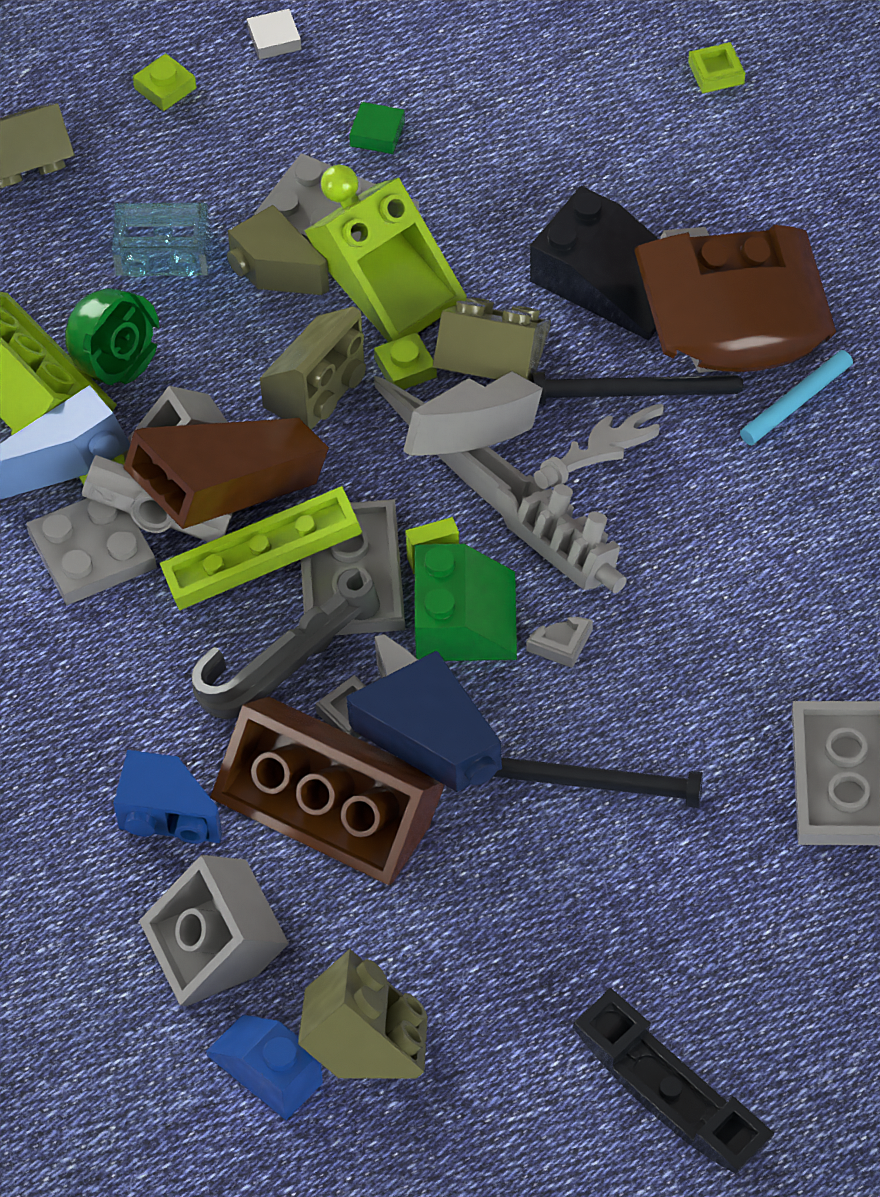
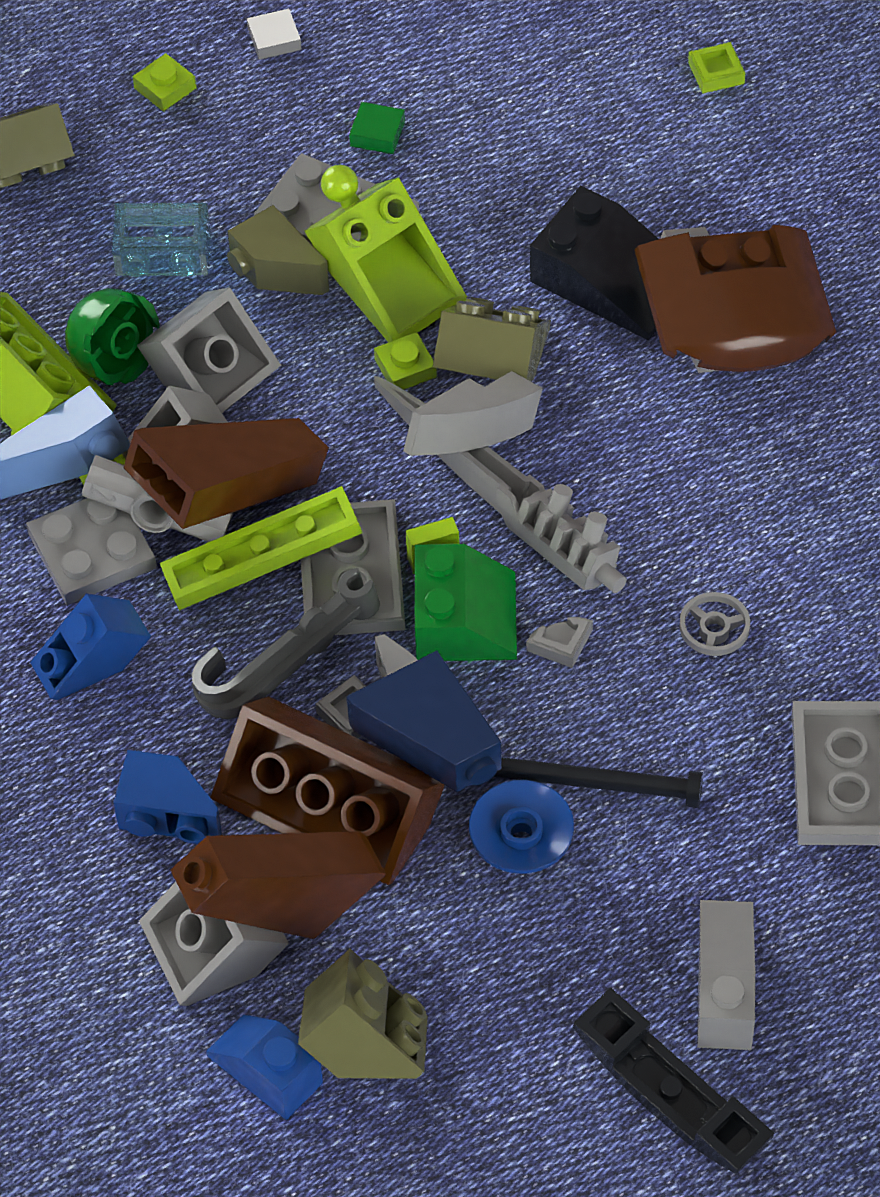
(90, 645): none -> blue slope
(211, 349): none -> light grey slope
(279, 880): none -> reddish brown slope
(316, 368): olive slope -> none
(521, 808): none -> blue dish
(603, 445): light grey piece -> none
(636, 386): black bar -> none
(715, 617): none -> light grey piece
(726, 975): none -> light grey slope
(796, 397): medium azure bar -> none

